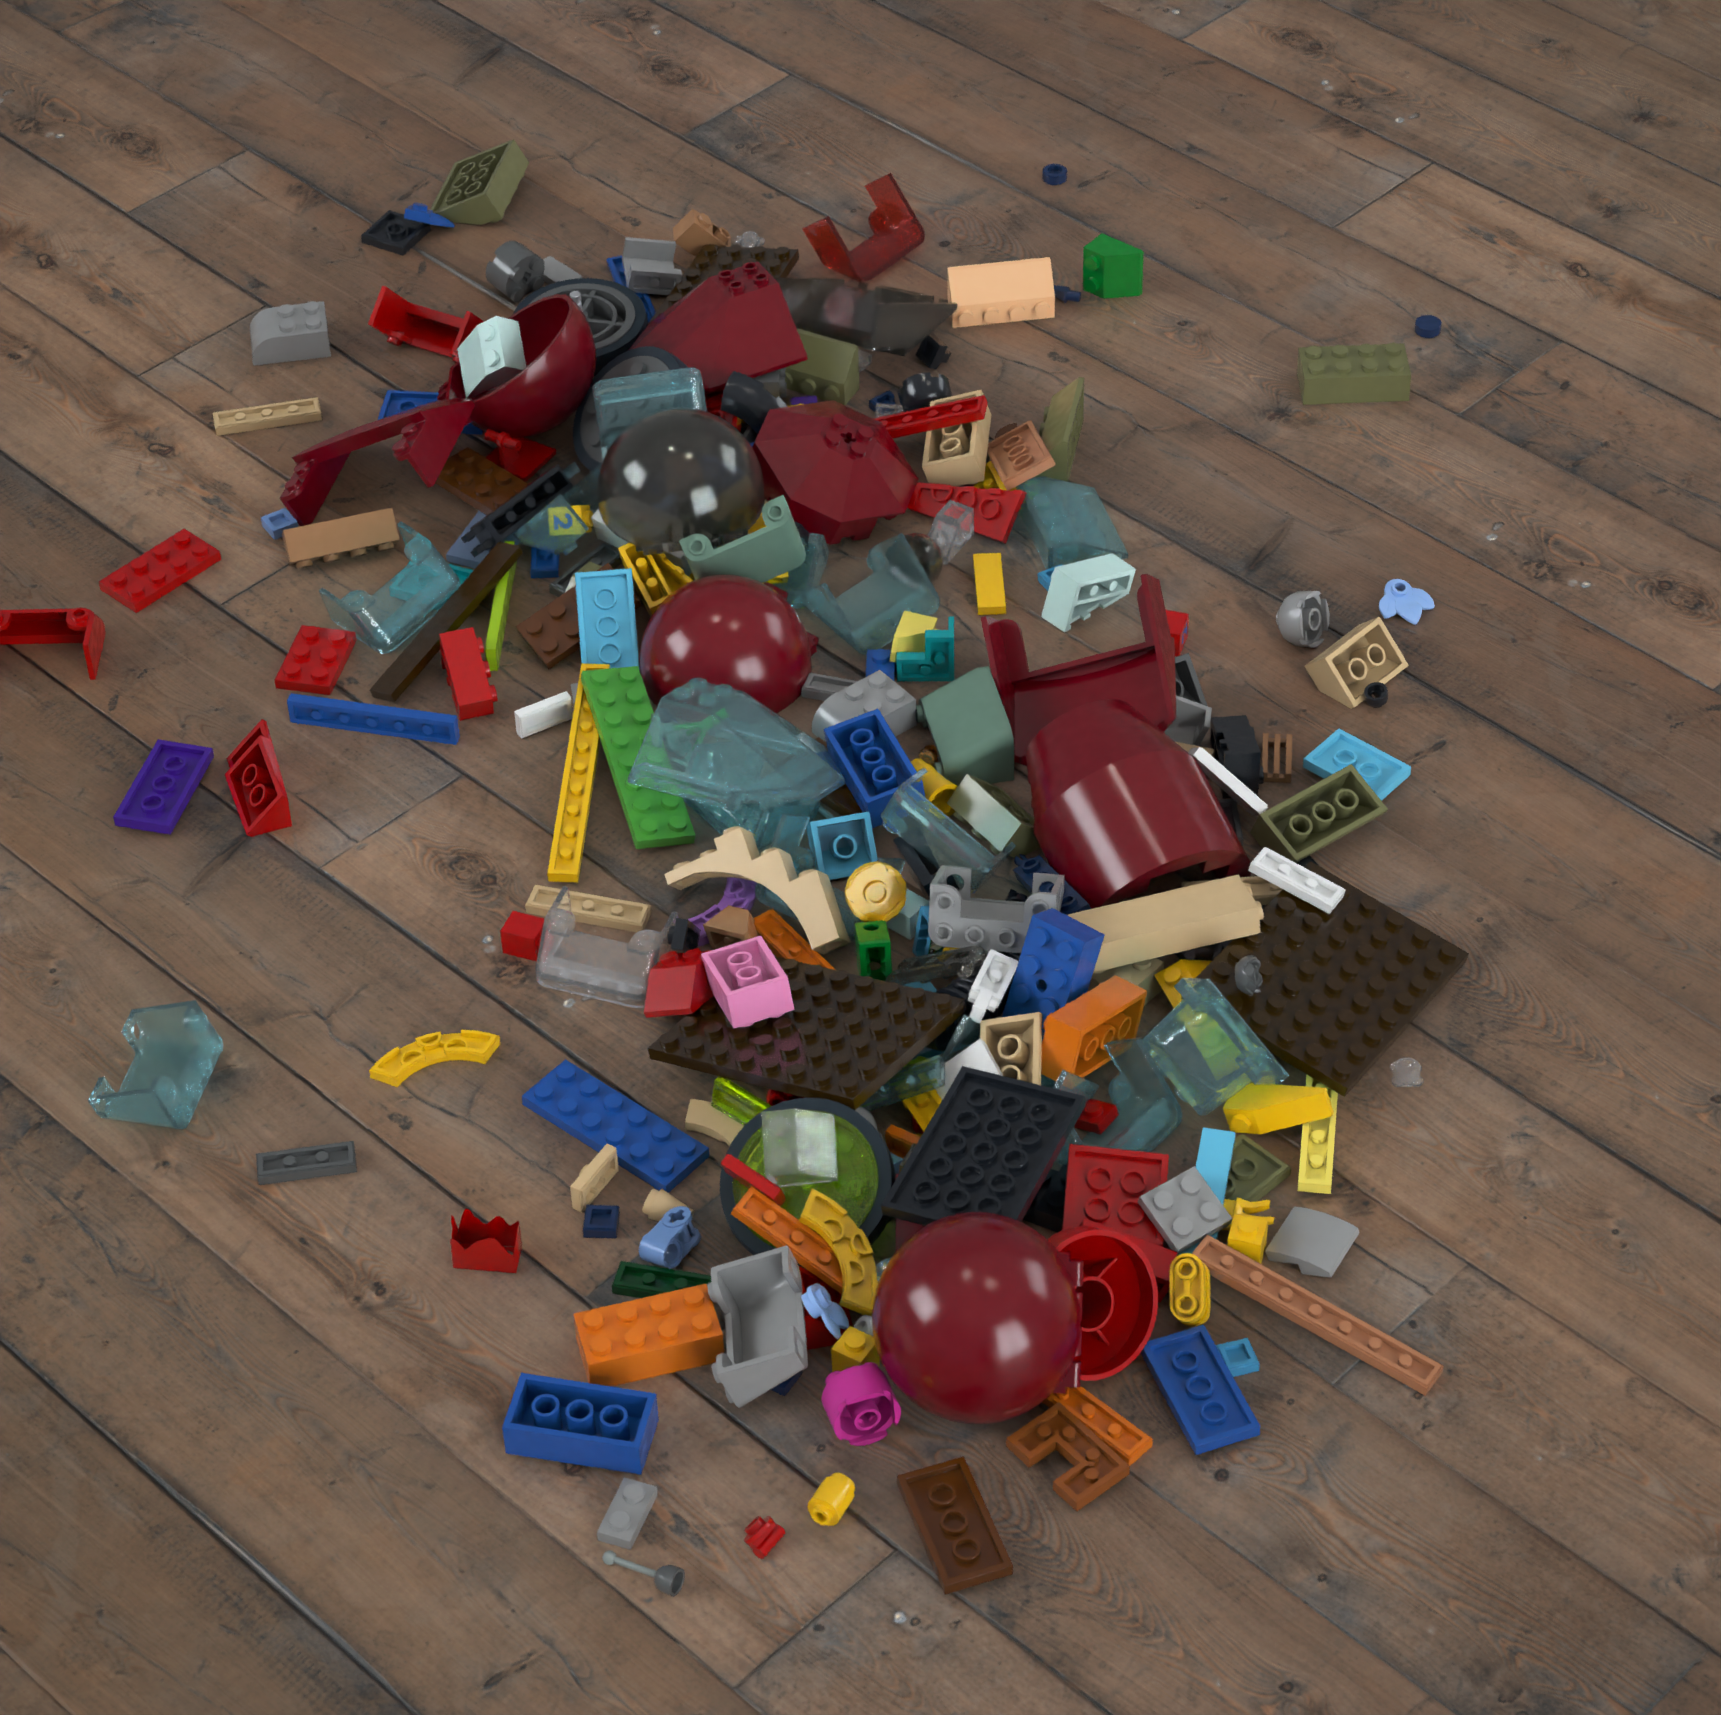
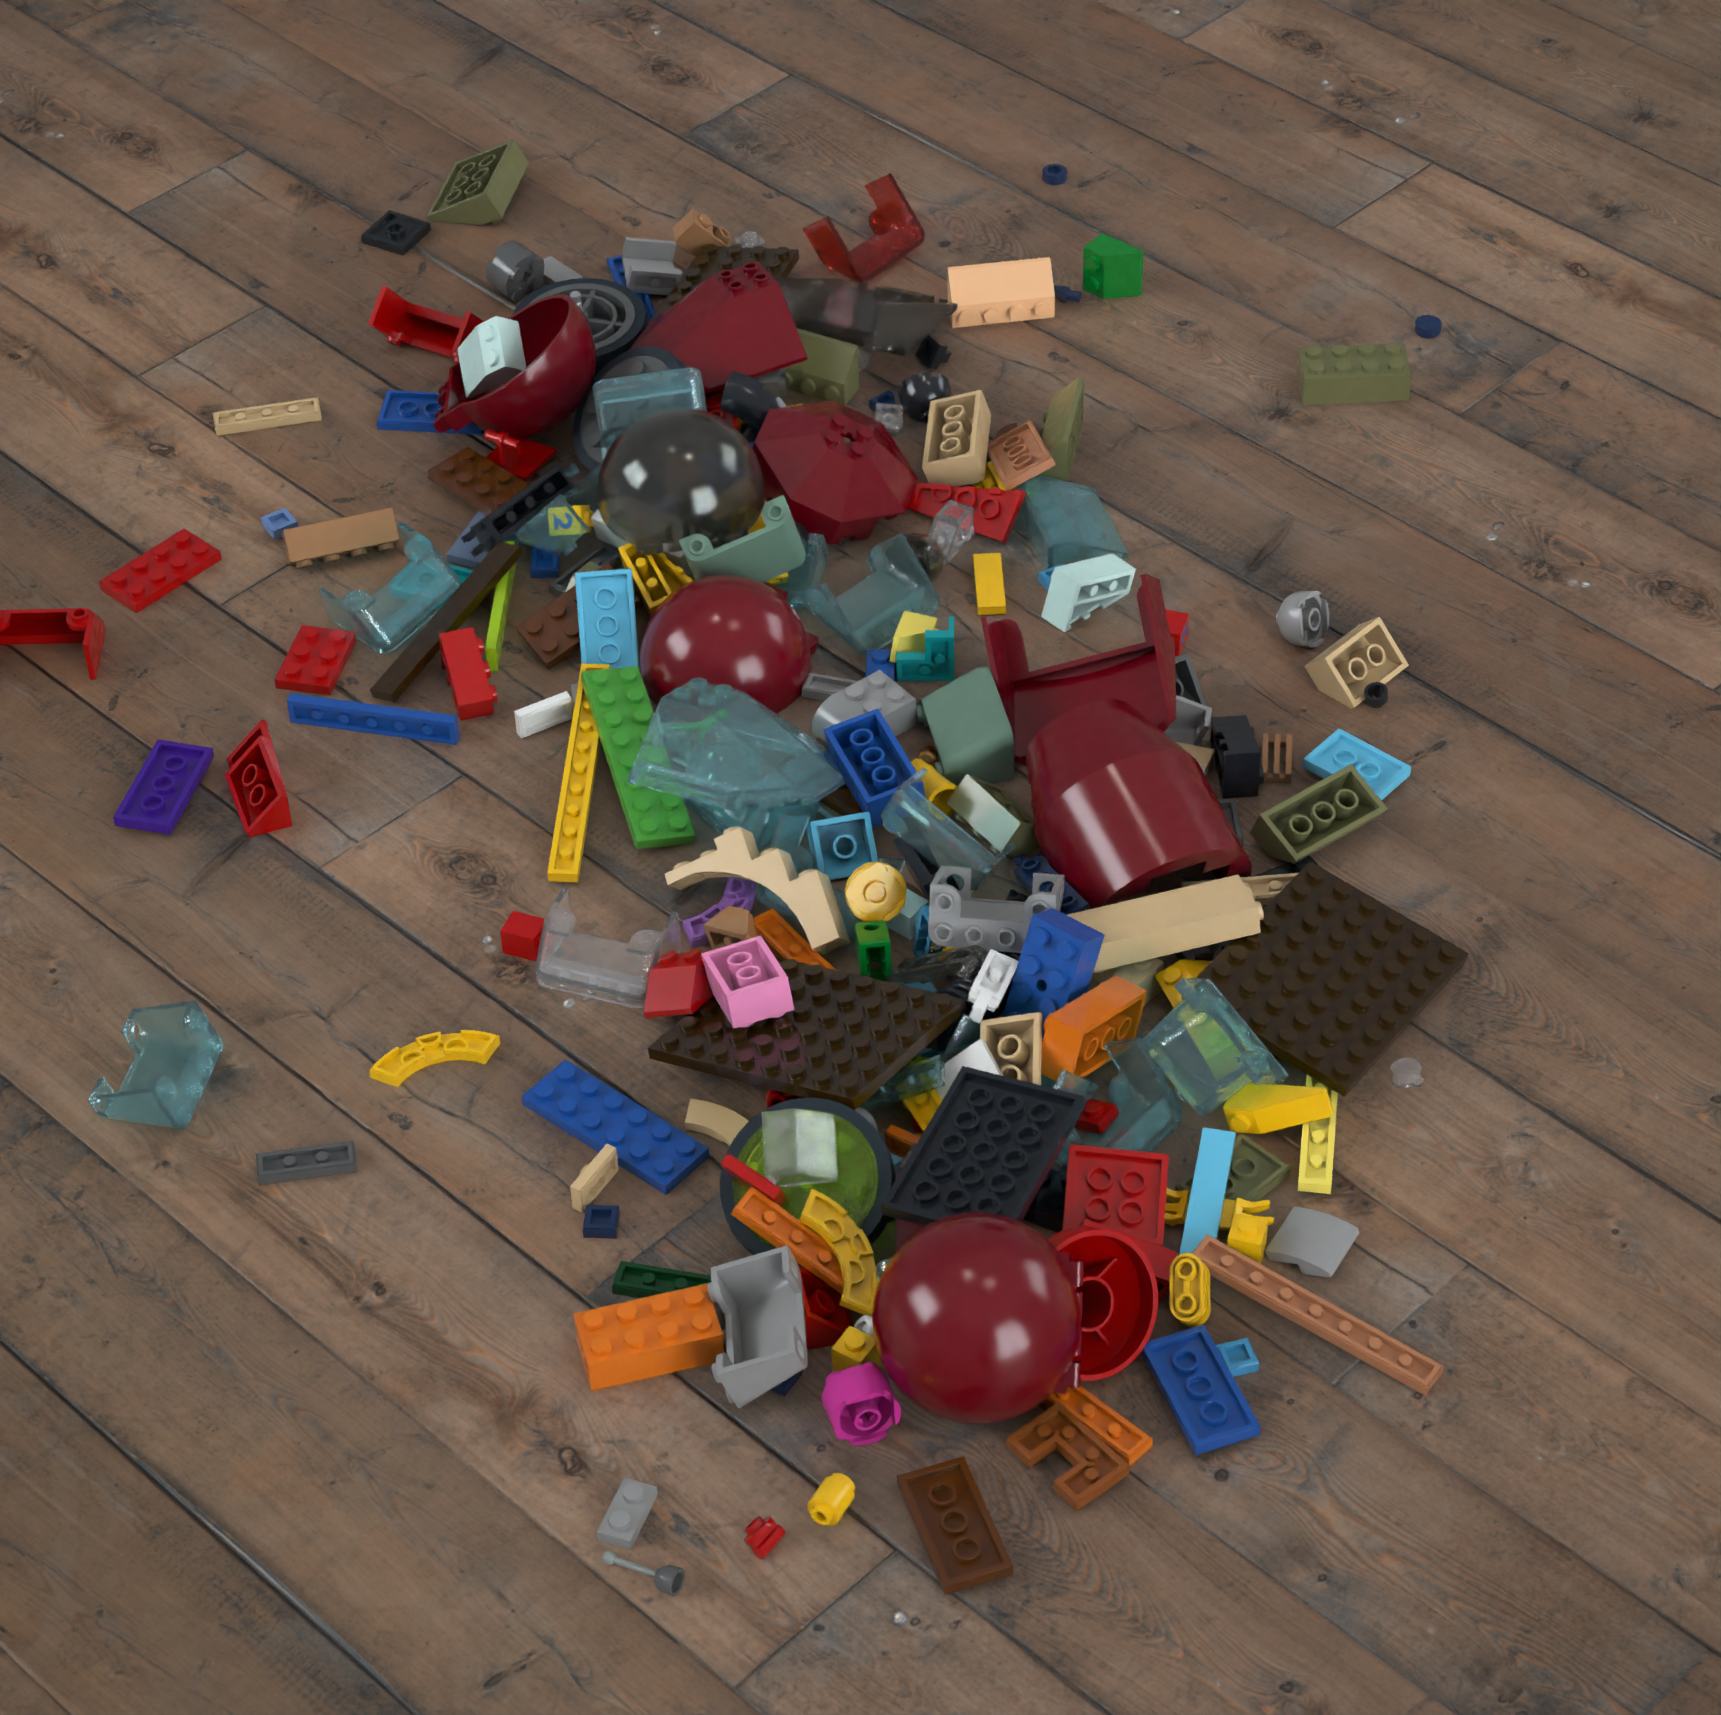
(290, 333): light grey brick -> none
(421, 213): blue plate -> none
(426, 443): dark red windscreen -> none
(484, 1245): red piece -> none
(580, 1423): blue brick -> none
(593, 909): tan tile -> none
(659, 1203): tan cone -> none
(670, 1240): medium blue piece -> none
(683, 936): black plate -> none
(736, 1101): clear neon green tile -> none
(803, 400): dark purple tile -> none
(819, 1303): light blue plate -> none
(934, 417): red tile -> none
(1185, 1210): light grey plate -> none
(1228, 782): white tile -> none
(1247, 975): dark grey plate -> none
(1297, 880): white tile -> none
(1404, 601): light blue plate -> none

